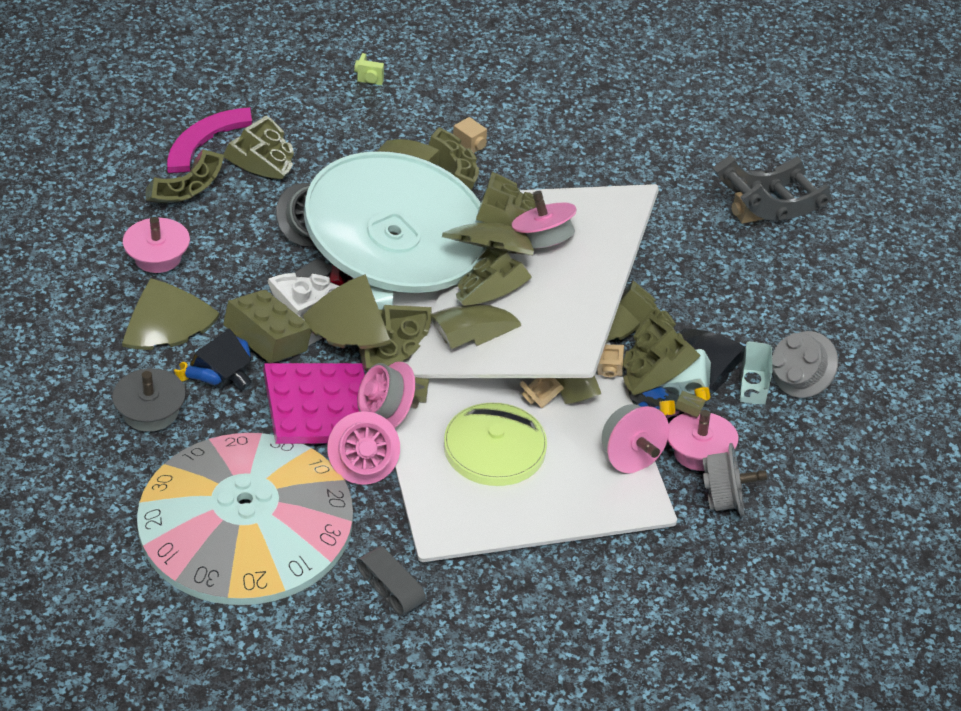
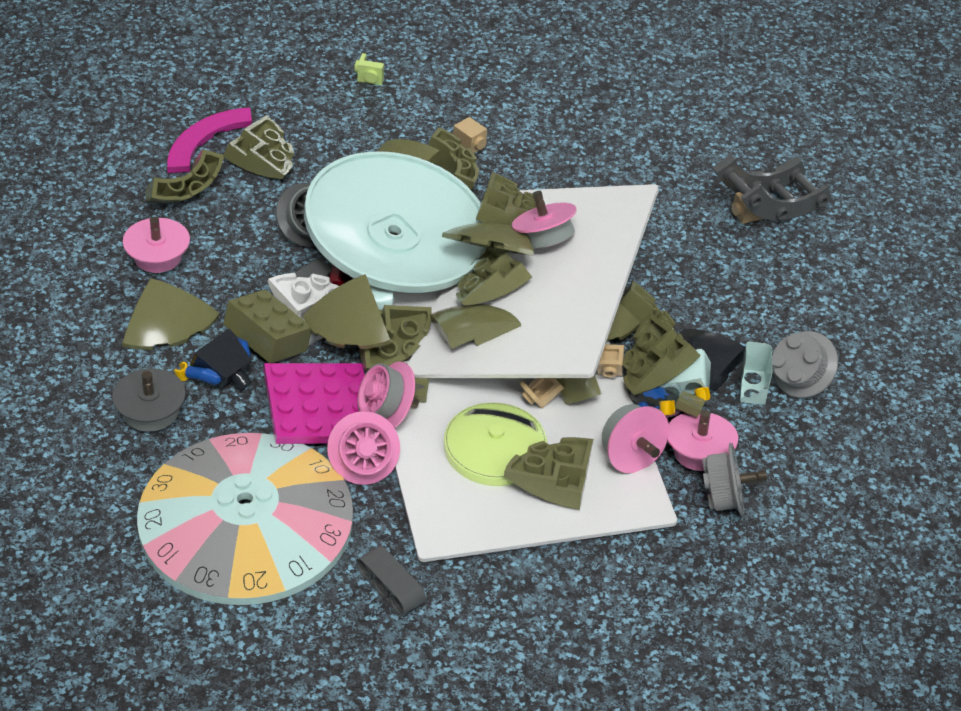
(553, 470): none -> olive brick

